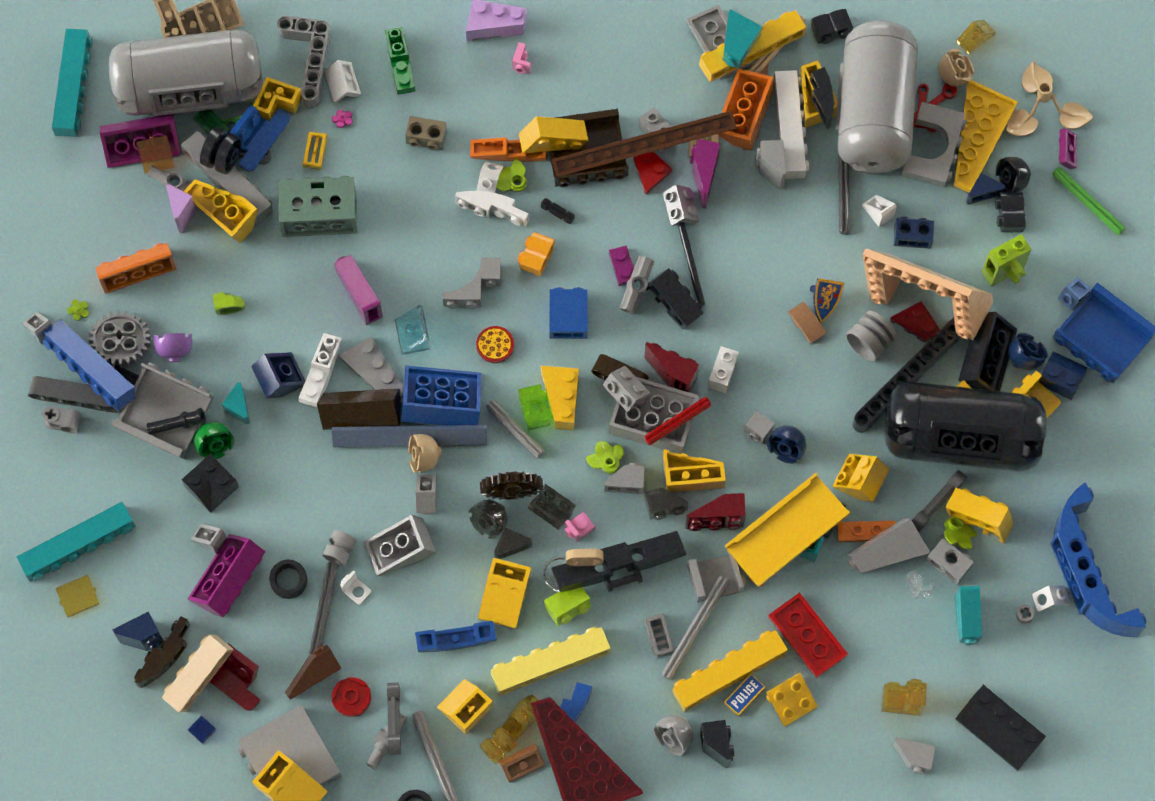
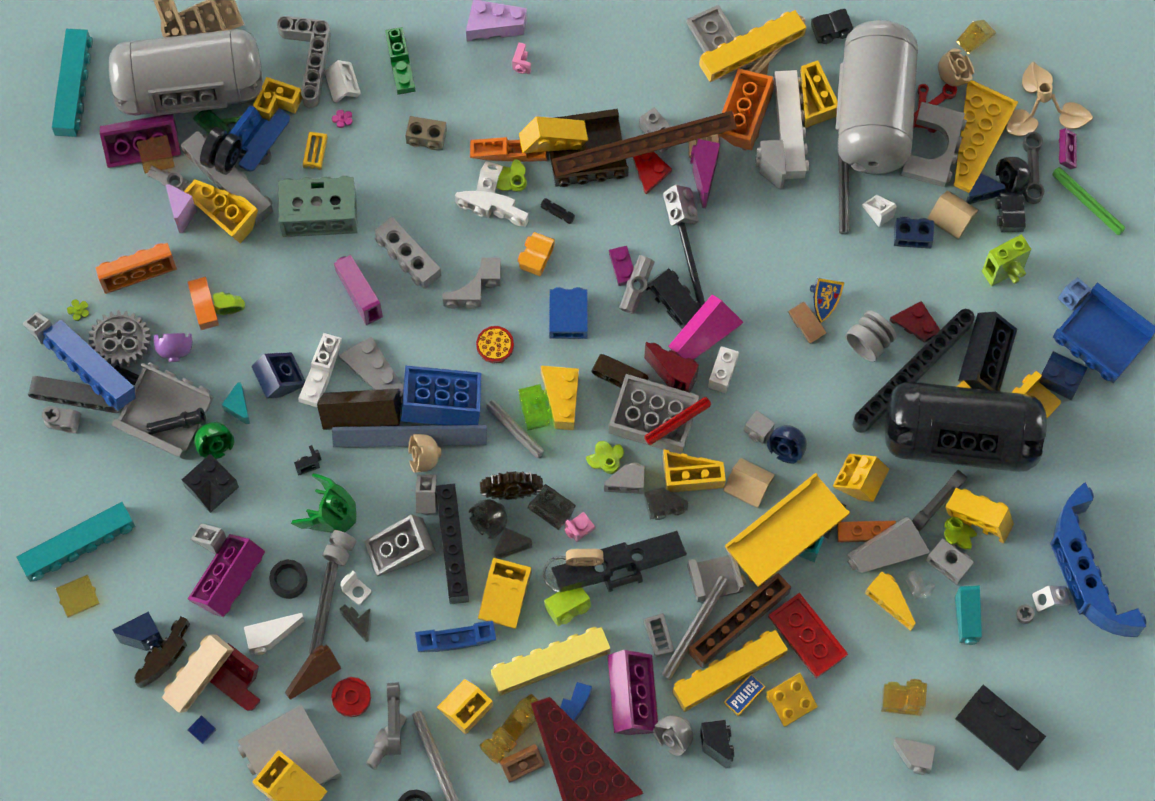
(203, 303): none -> orange slope
(268, 634): none -> white slope
(307, 464): none -> black bracket
(335, 510): none -> green piece
(361, 624): none -> clear smoke slope
(392, 230): none -> light grey brick
(412, 331): clear light blue slope -> none
(452, 543): none -> black brick
(625, 388): light grey bracket -> none
(632, 692): none -> magenta slope
(705, 328): none -> dark pink slope
(722, 512): dark red slope -> none
(739, 38): teal slope -> none
(739, 620): none -> reddish brown brick
(748, 482): none -> tan slope
(822, 95): black slope -> none
(887, 271): light nougat slope -> none
(888, 596): none -> yellow slope
(952, 214): none -> tan slope
(1027, 353): dark blue cylinder -> none
(1033, 163): none -> dark grey piece

